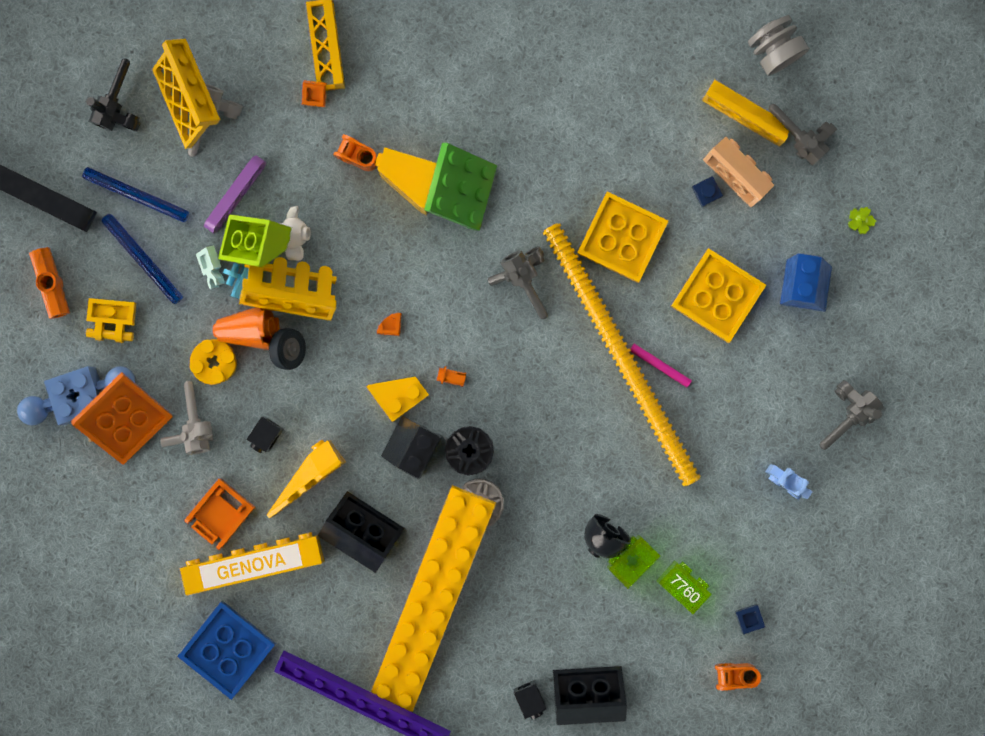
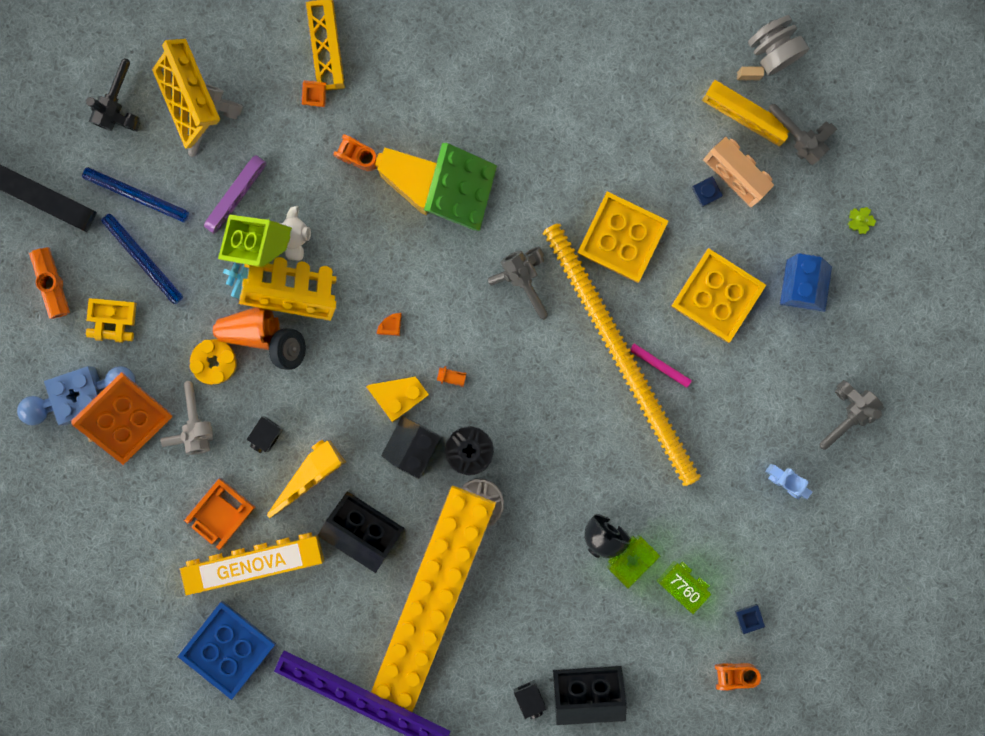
(210, 266): light aqua plate -> none
(750, 73): none -> tan tile

